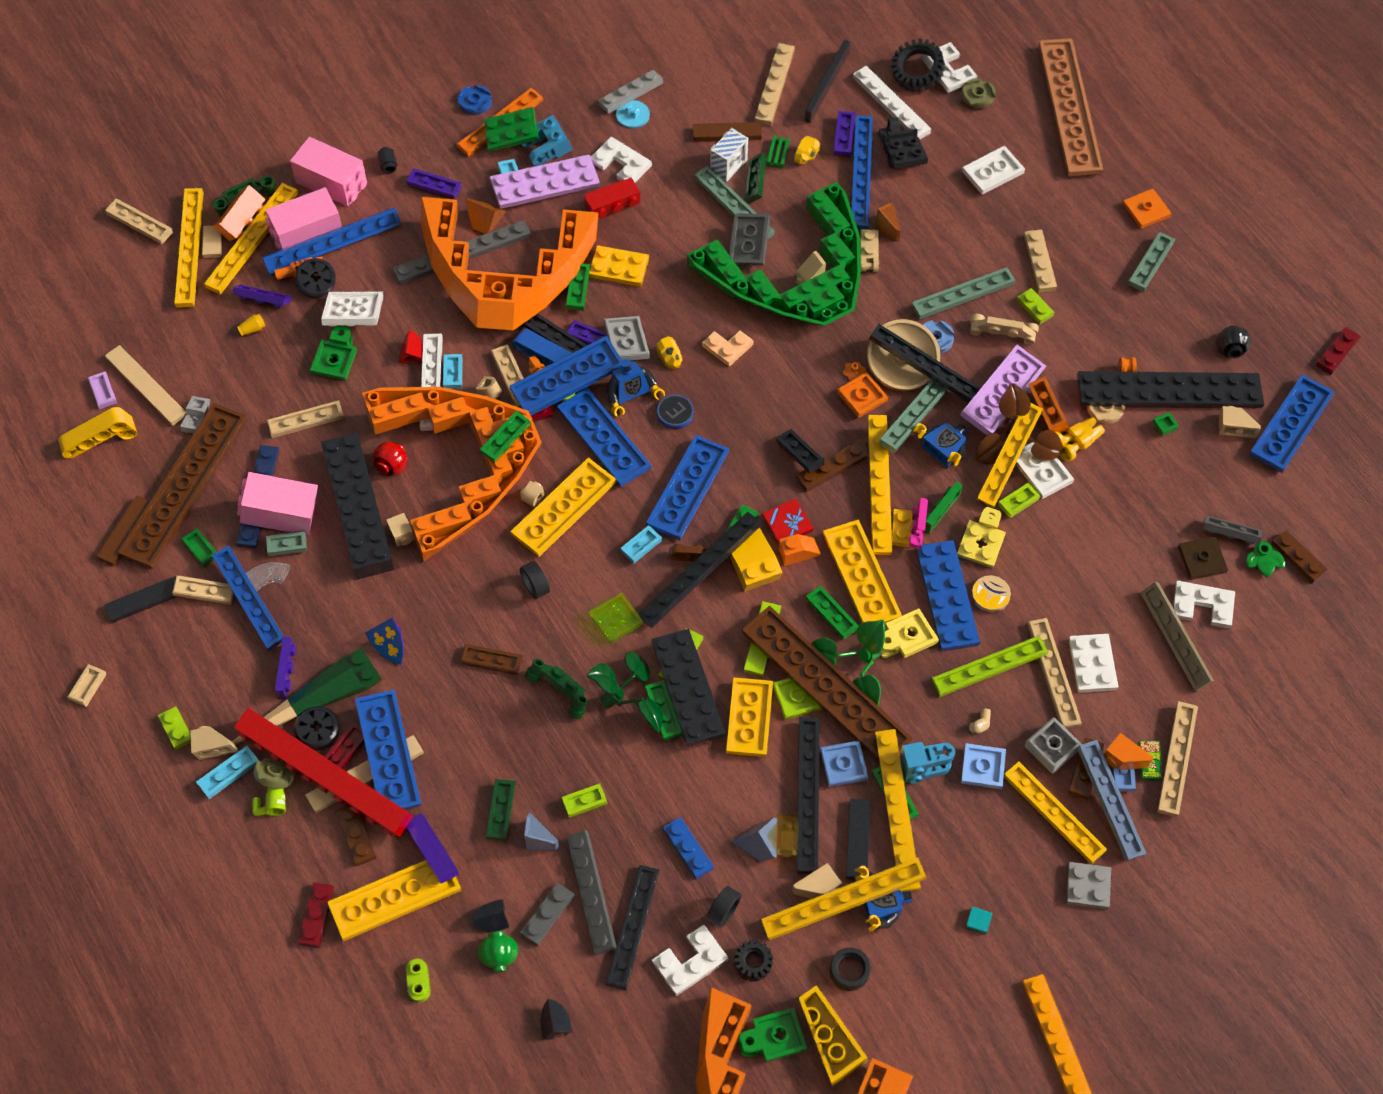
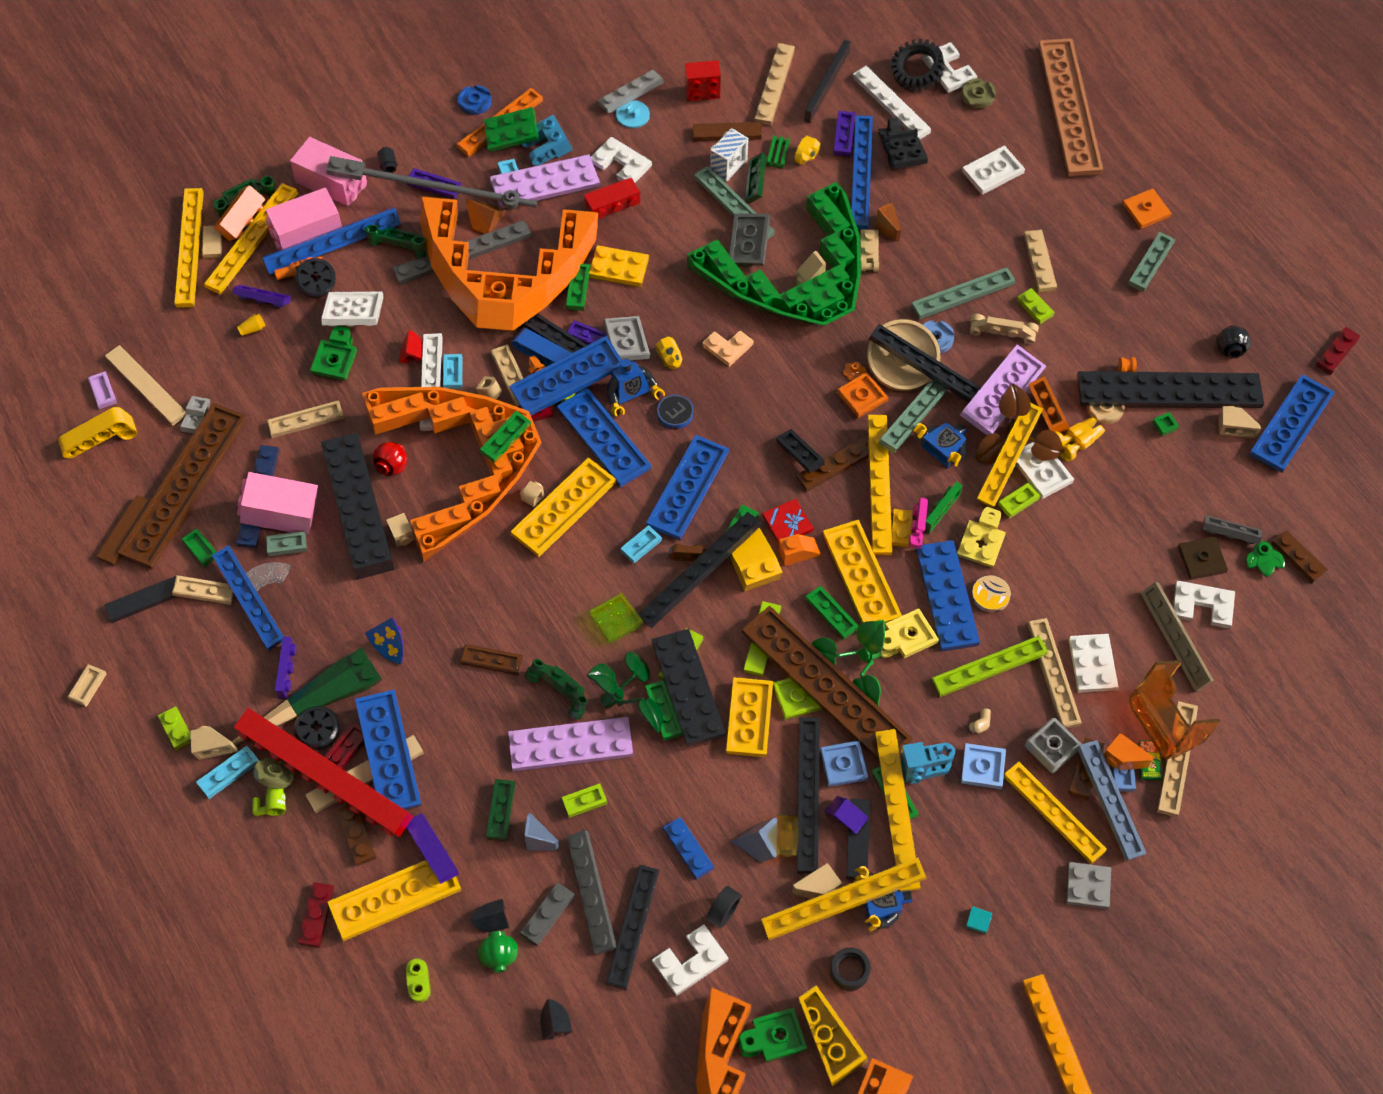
(139, 221): tan plate -> none
(356, 169): none -> dark grey bar
(396, 237): none -> dark green plate
(534, 579): black tyre -> none
(570, 744): none -> lavender plate
(702, 80): none -> red brick
(762, 951): black tyre -> none
(846, 813): none -> dark purple slope
(1160, 716): none -> clear orange windscreen

